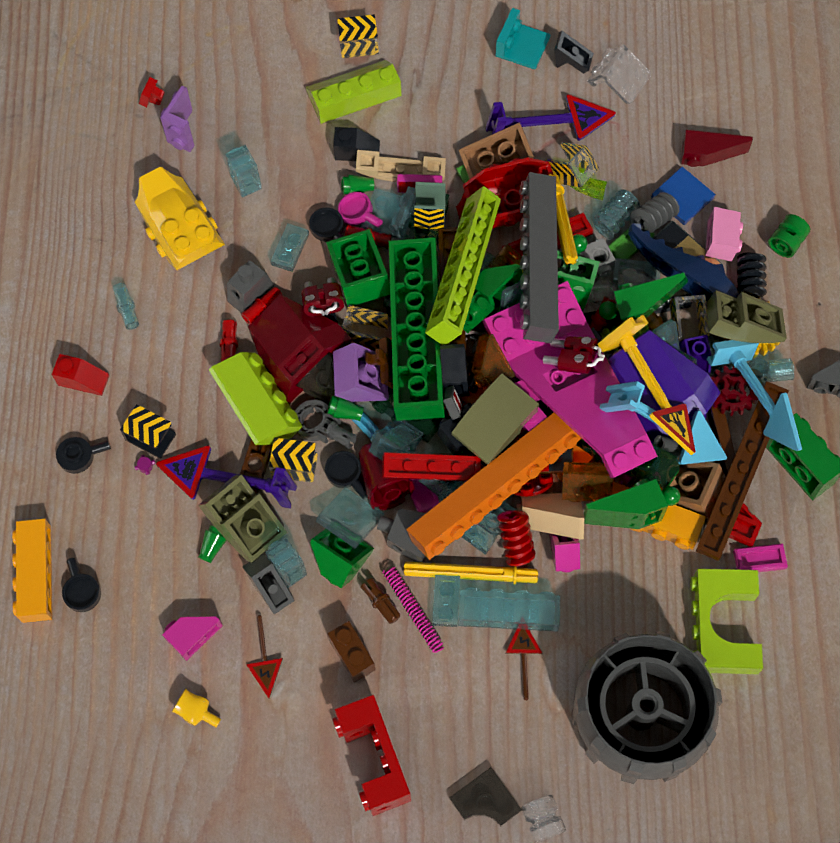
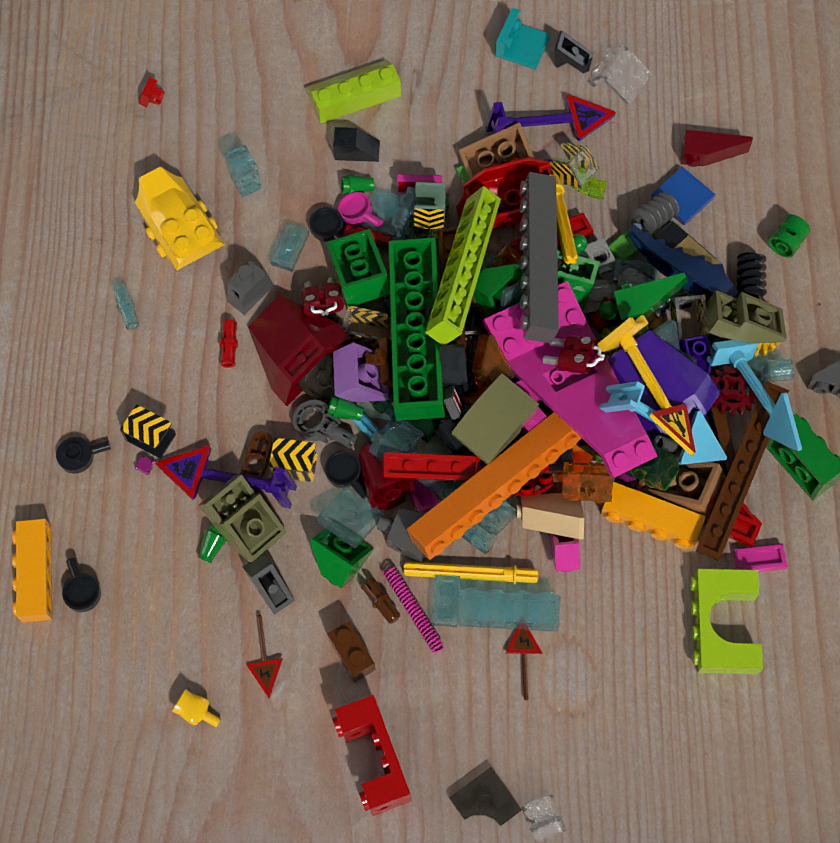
(79, 375): red slope -> none
(175, 120): medium lavender bracket -> none
(190, 633): dark pink slope -> none
(256, 398): lime slope -> none
(260, 305): red axle -> none
(286, 562): clear light blue brick -> none
(358, 36): piece -> none
(388, 168): tan slope -> none
(478, 310): green brick -> none
(517, 537): red piece -> none
(615, 213): clear light blue piece -> none
(633, 507): green slope -> none
(676, 666): dark grey wheel -> none
(723, 234): bright pink brick -> none

